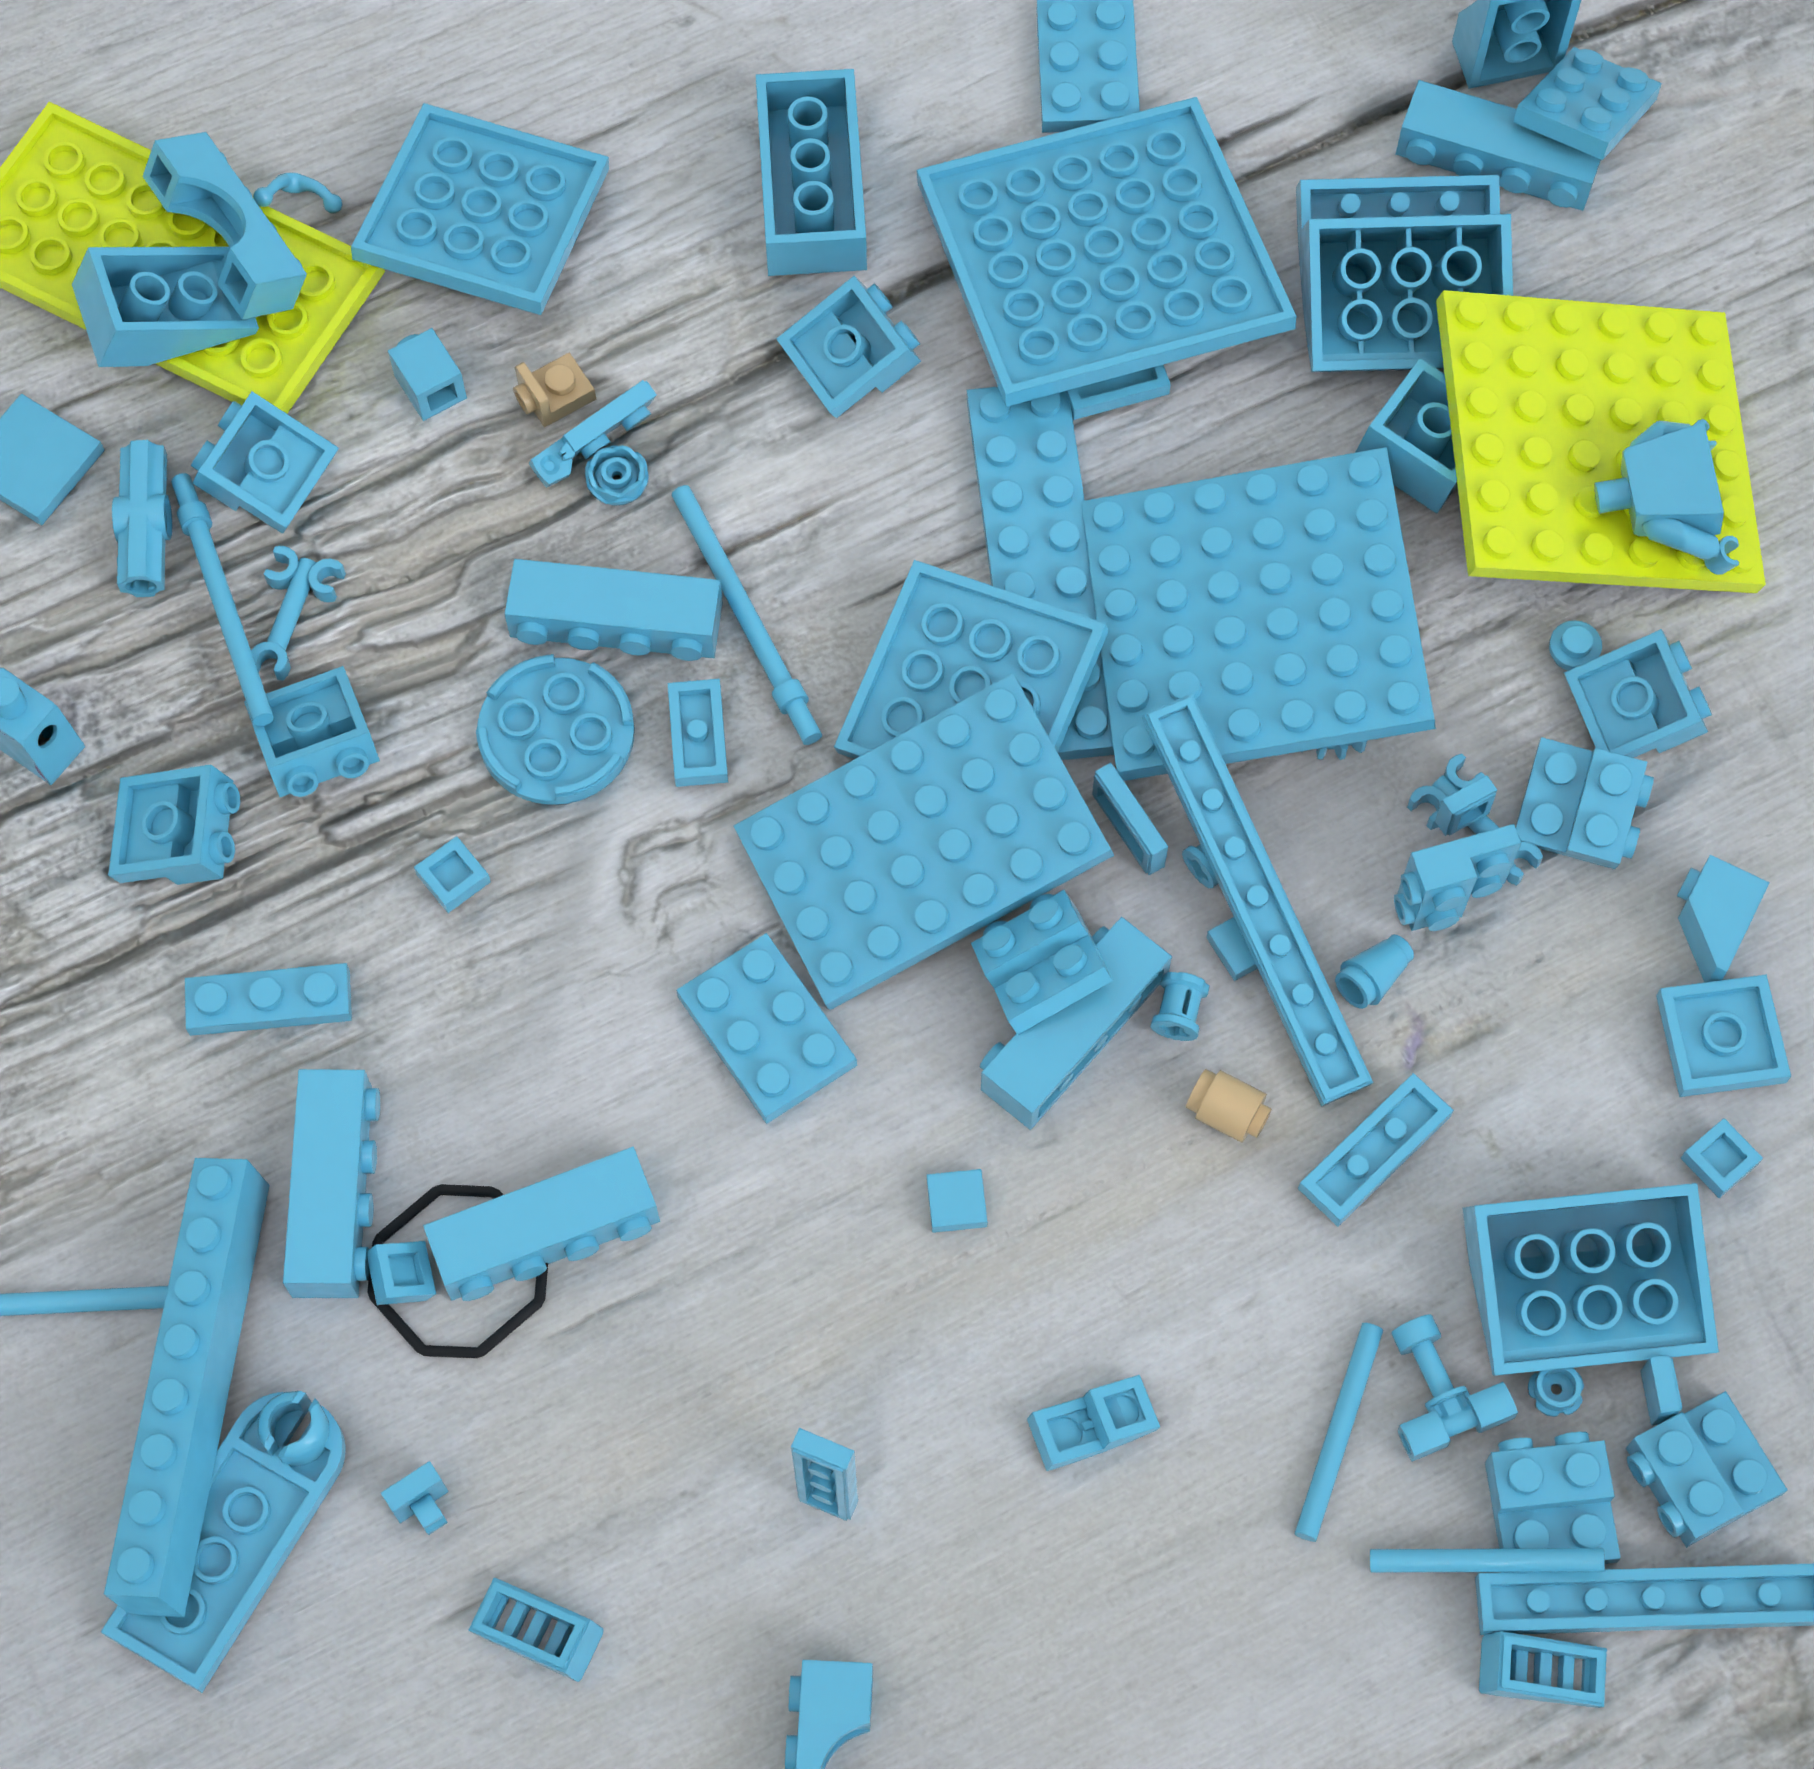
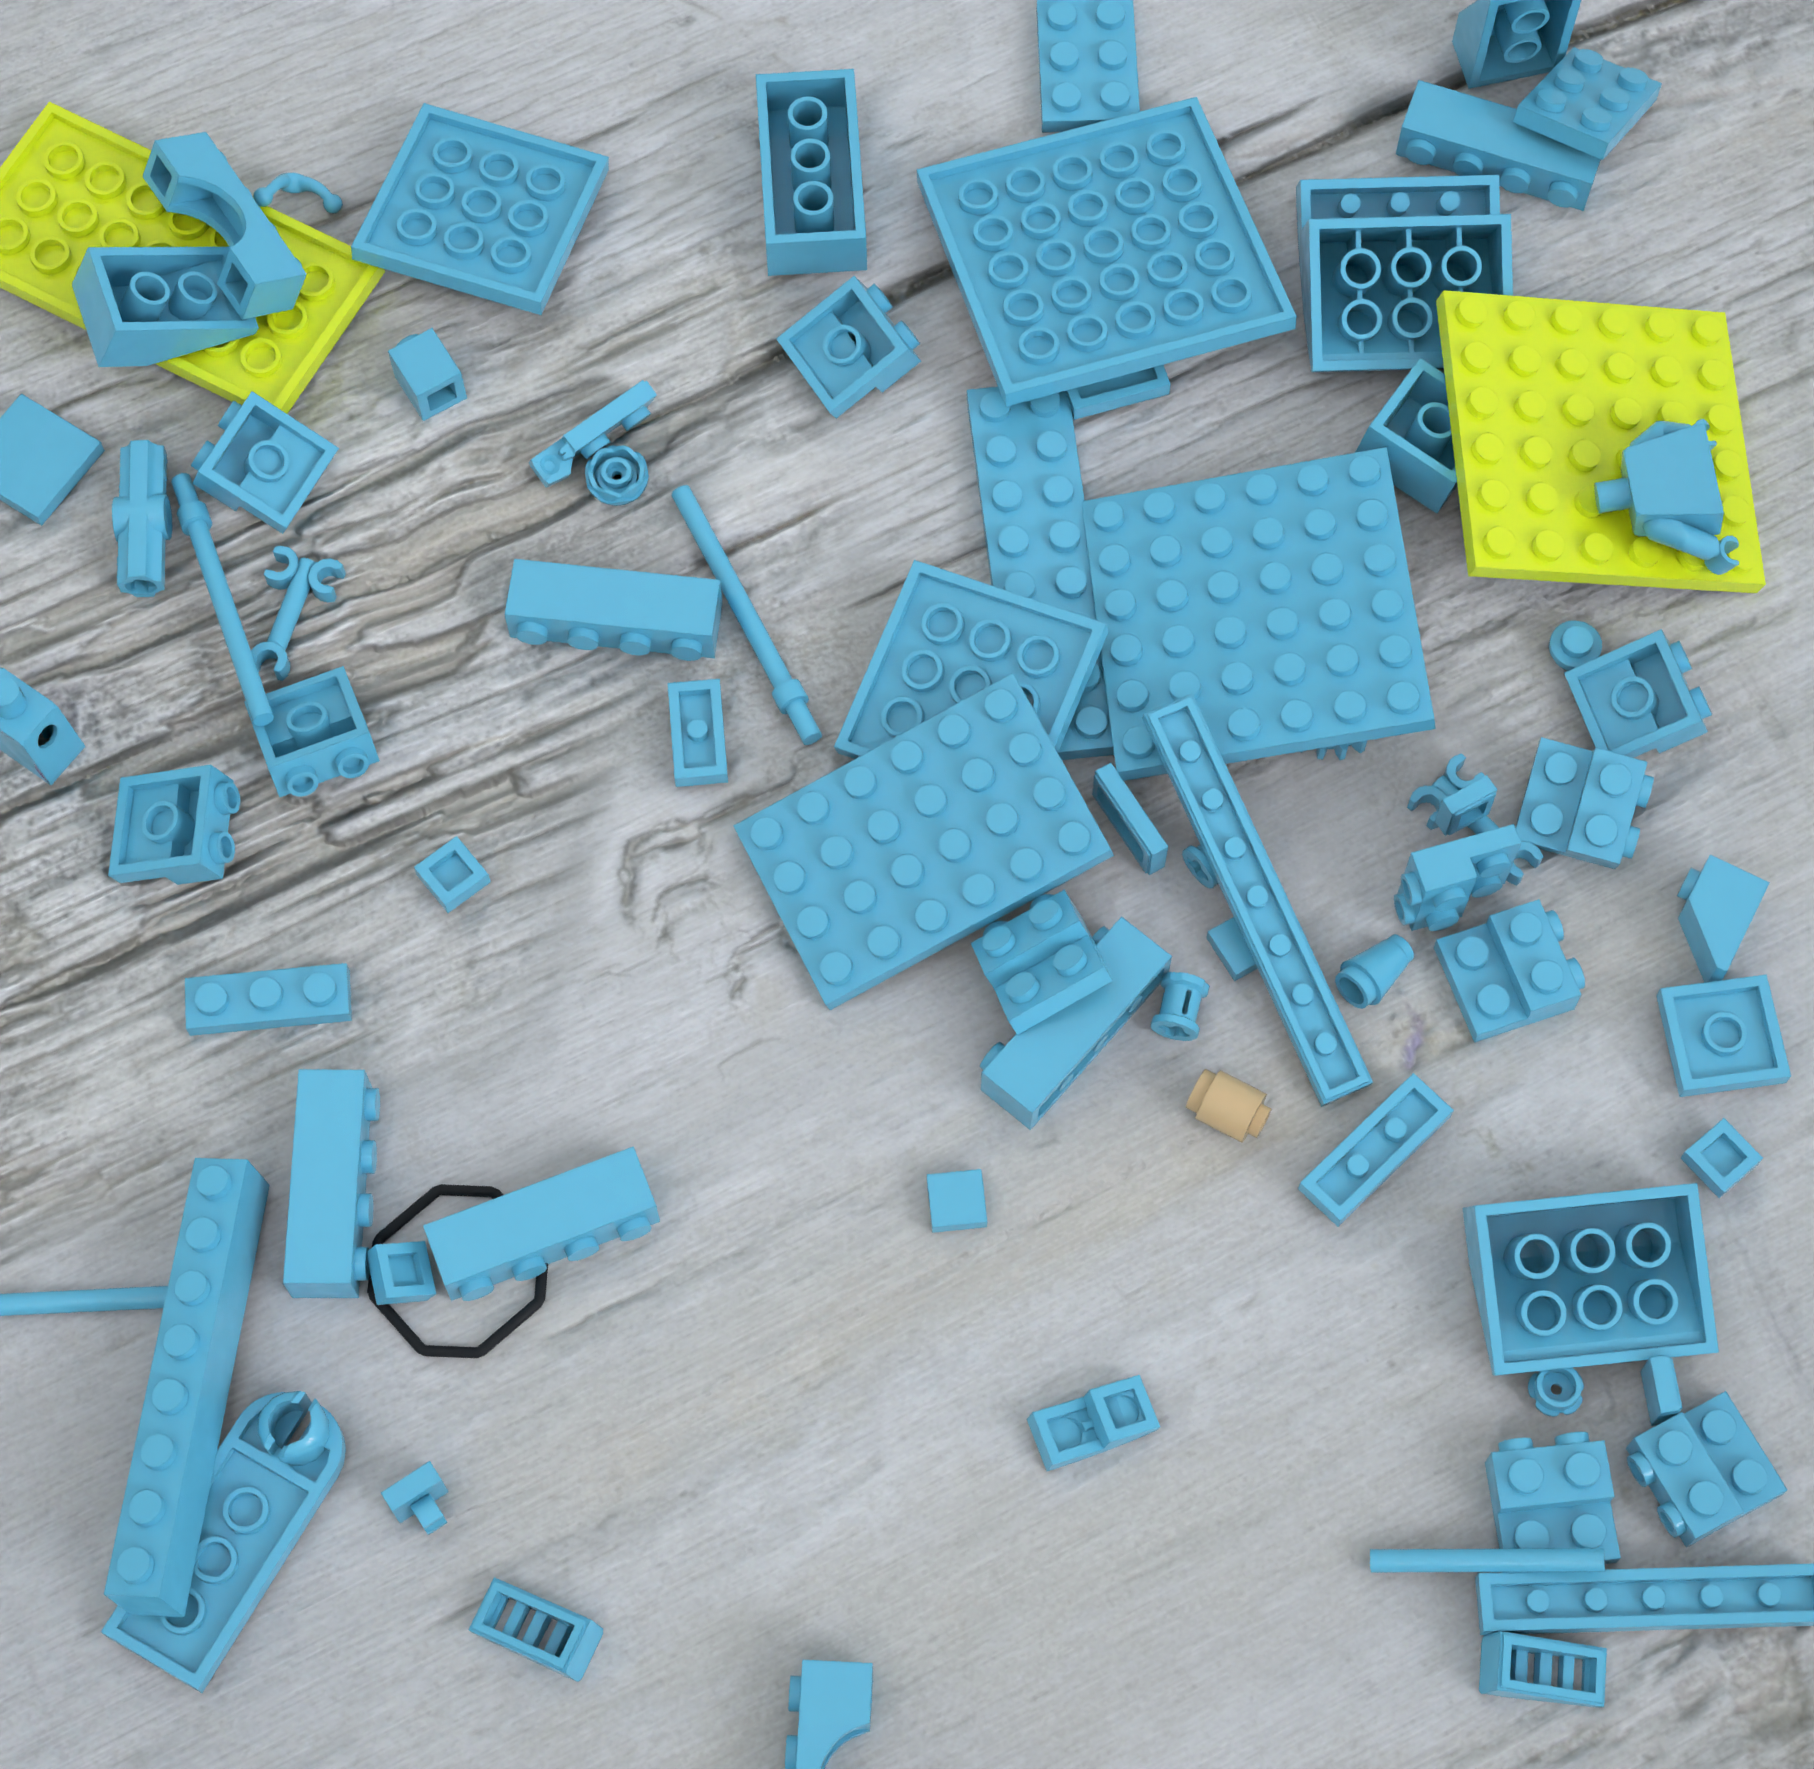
(553, 389): tan bracket -> none
(555, 730): medium azure tile -> none
(766, 1028): medium azure plate -> none
(825, 1474): medium azure tile -> none
(1338, 1432): medium azure bar -> none
(1451, 1408): medium azure bar -> none
(1510, 970): none -> medium azure plate

